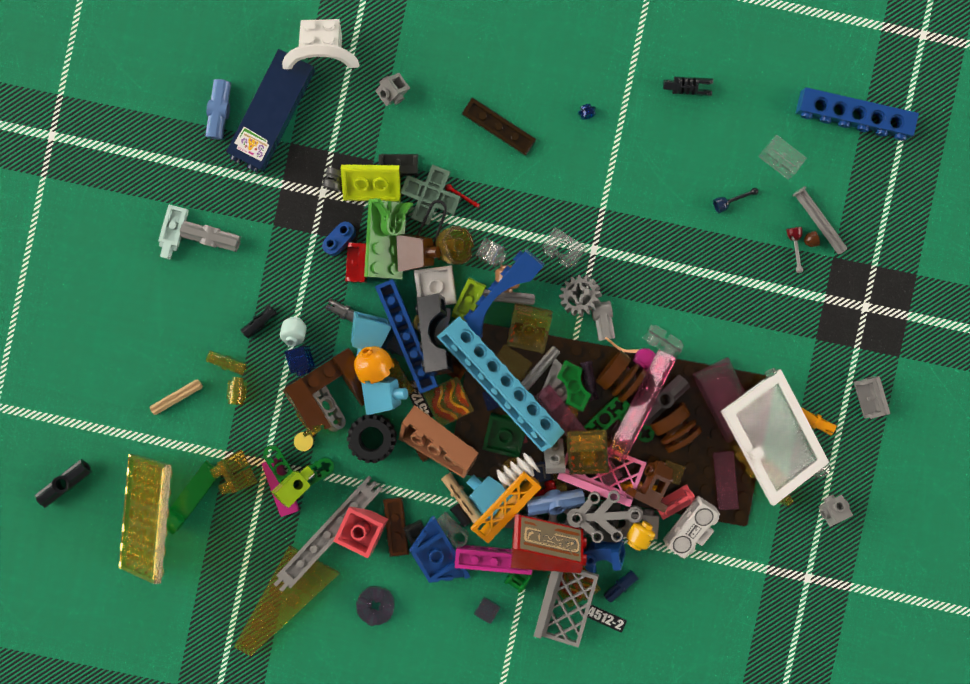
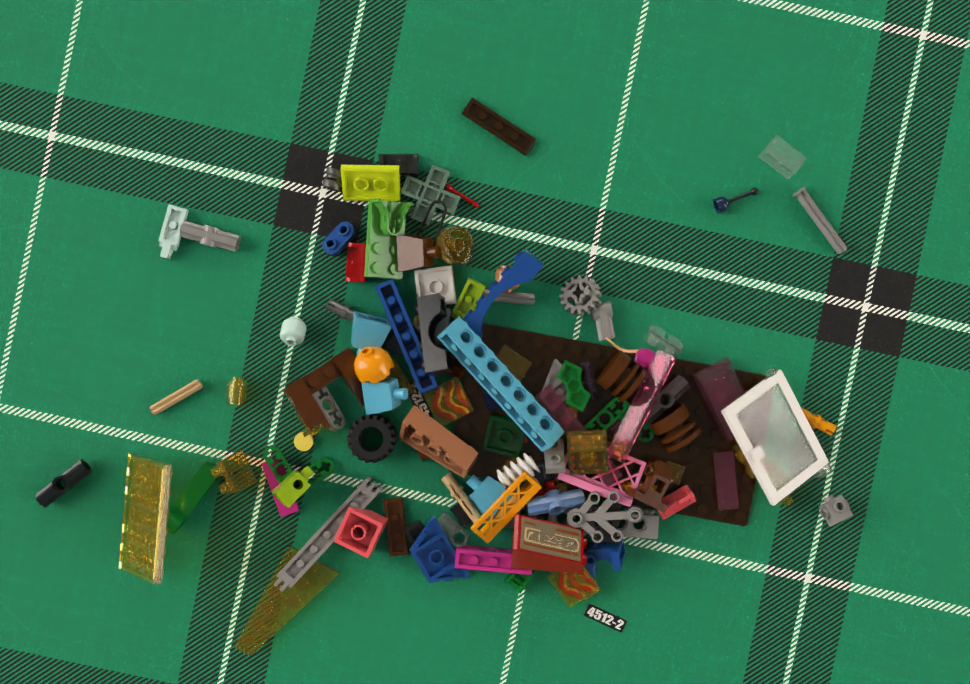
(218, 109): medium blue piece -> none
(226, 362): clear yellow pin -> none
(259, 321): black pin -> none
(270, 113): dark blue brick -> none
(300, 360): clear blue brick -> none
(320, 39): white piece -> none
(373, 616): plate -> none
(388, 89): light grey brick -> none
(487, 610): tile -> none
(491, 253): clear brick -> none
(529, 328): clear yellow slope -> none
(540, 367): light grey axle -> none
(549, 604): light grey fence -> none
(575, 248): clear brick -> none
(587, 111): plate -> none
(621, 586): dark blue axle -> none
(640, 535): yellow head -> none
(688, 85): black hinge -> none
(692, 527): white piece -> none
(795, 234): hinge -> none
(812, 239): reddish brown hinge -> none
(871, 397): light grey hinge -> none
(905, 119): blue brick -> none

